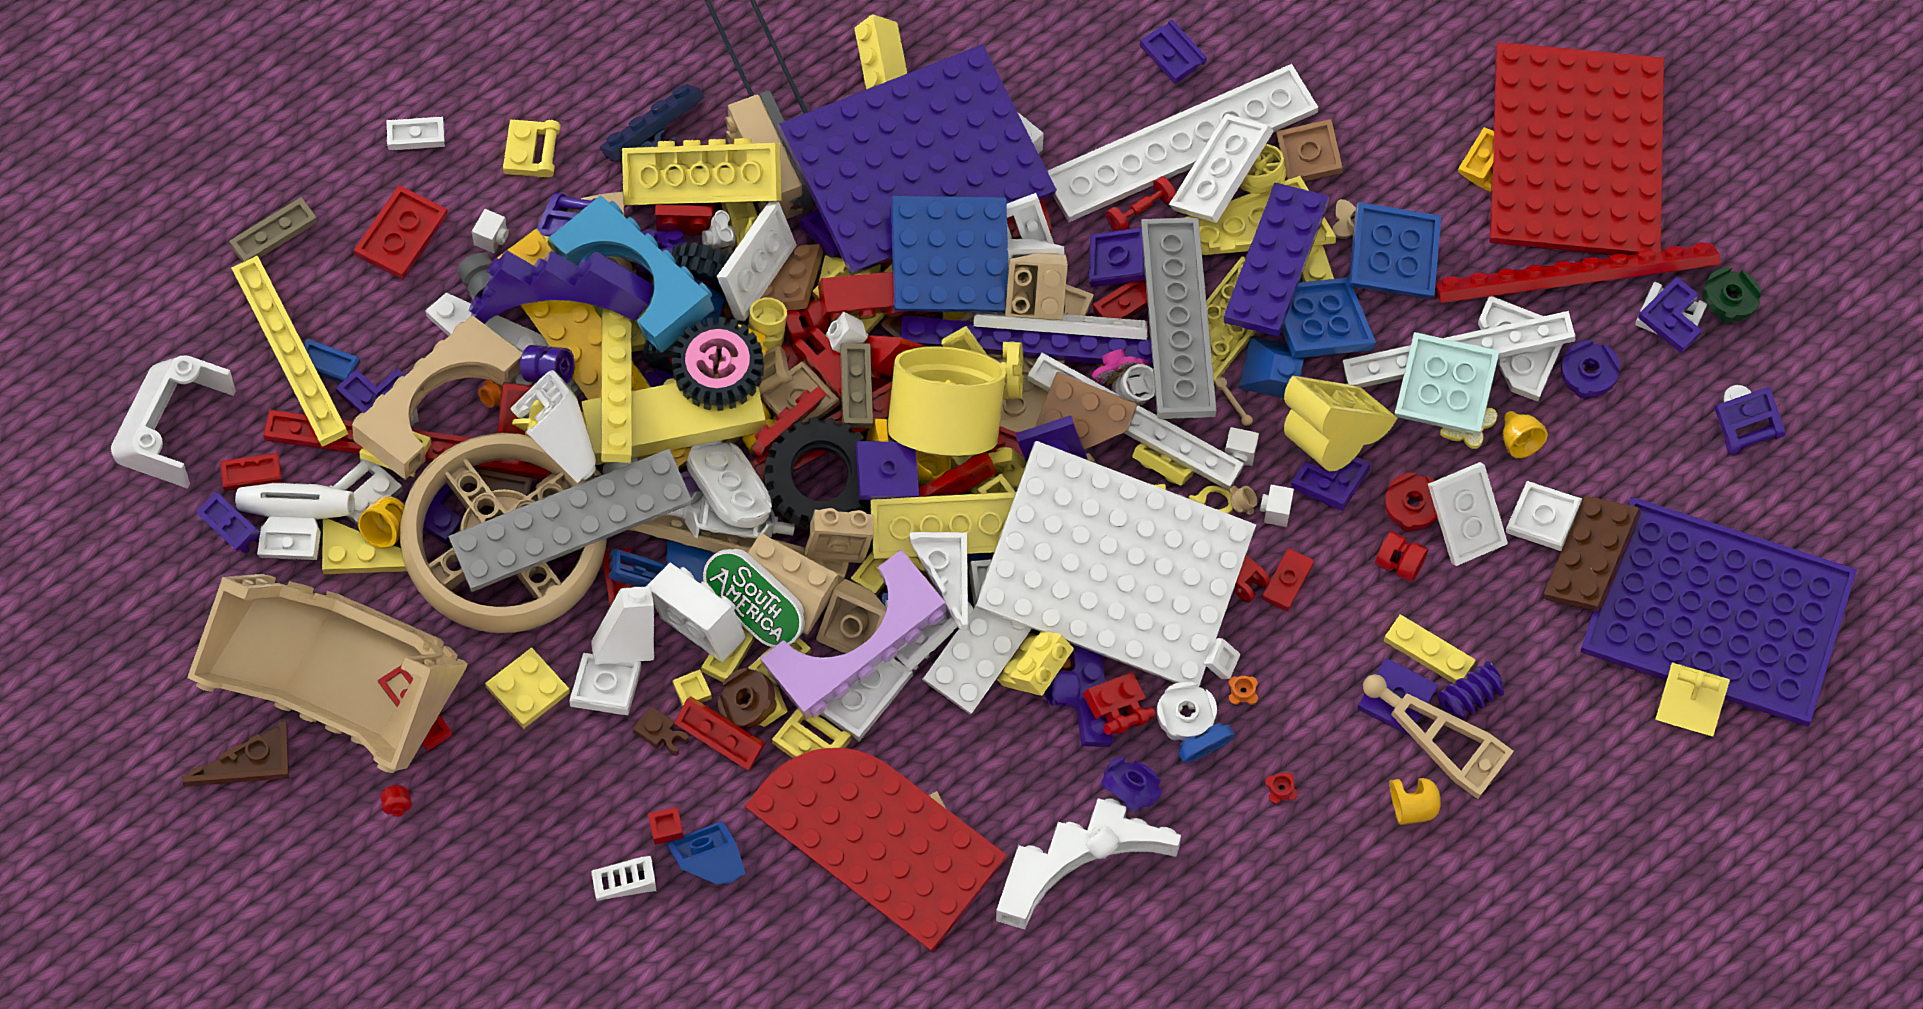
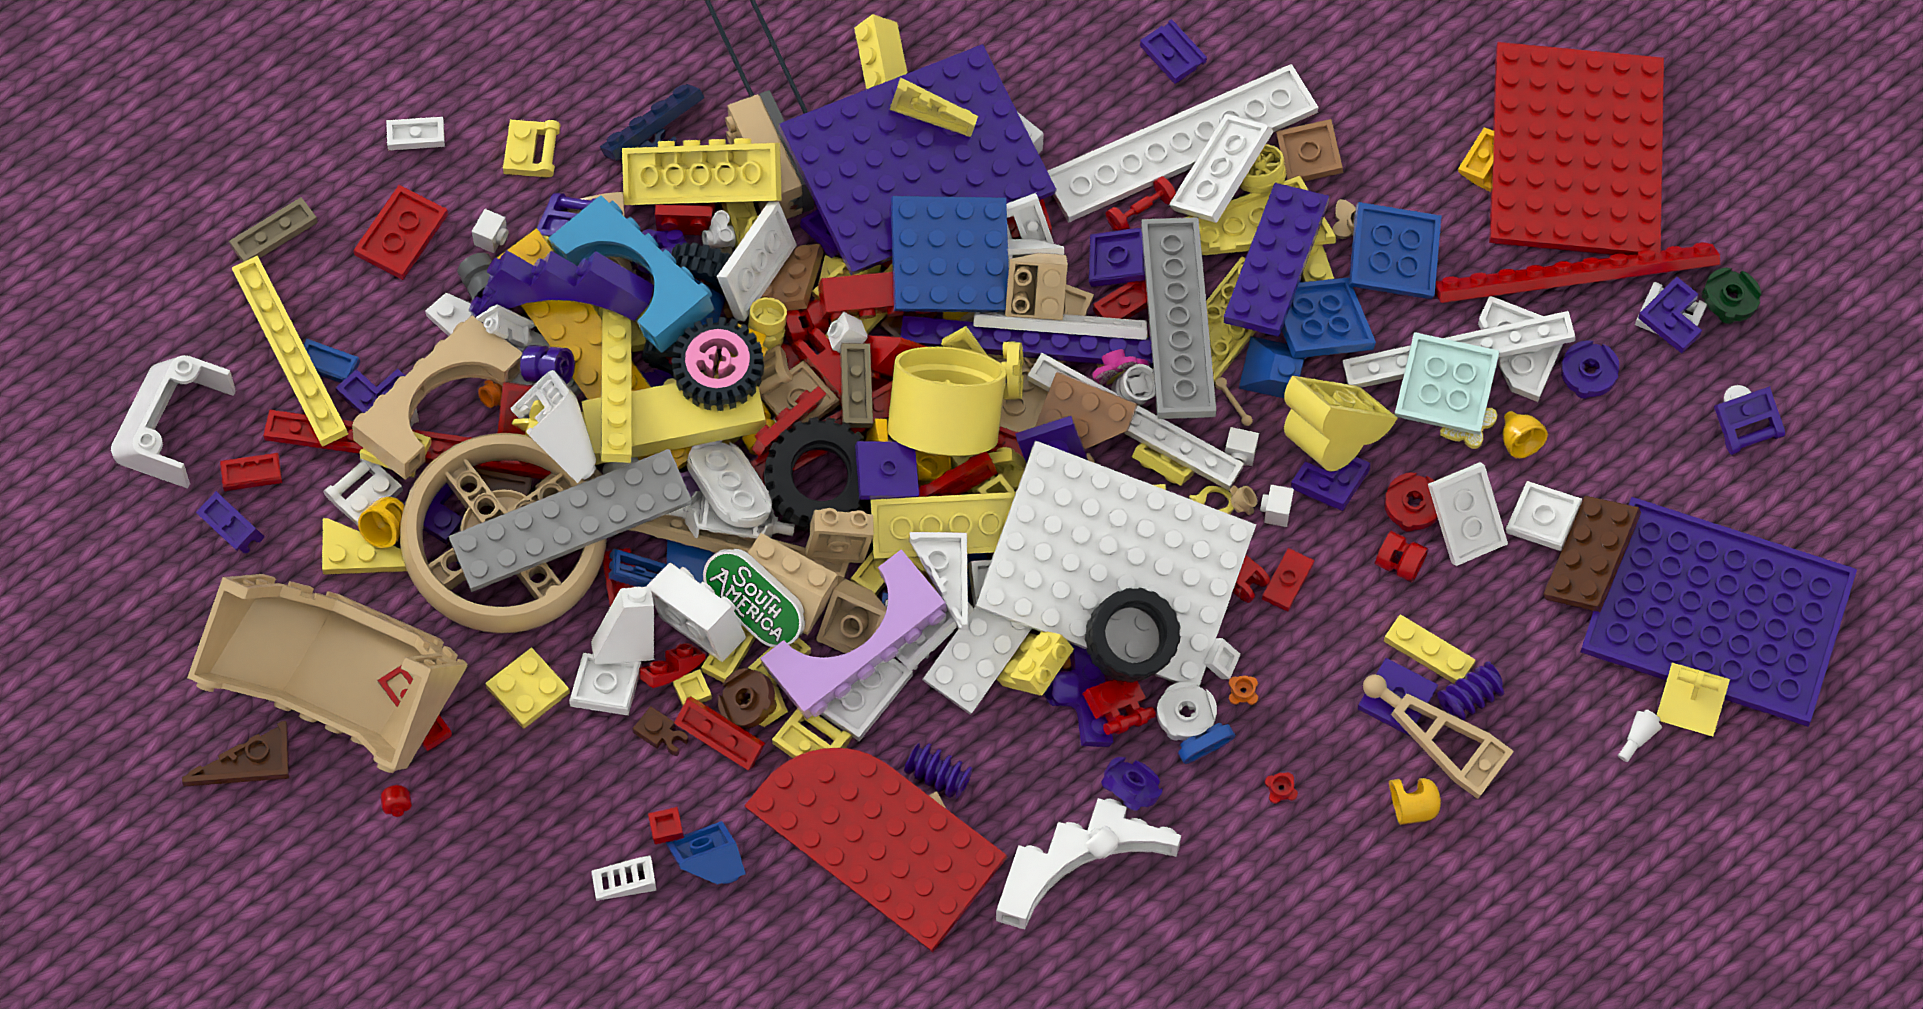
(292, 515): white plate -> none
(507, 325): none -> white hinge
(677, 664): none -> red slope
(930, 108): none -> light yellow wing
(938, 771): none -> dark purple piece
(1157, 609): none -> black tyre
(1643, 728): none -> white cone

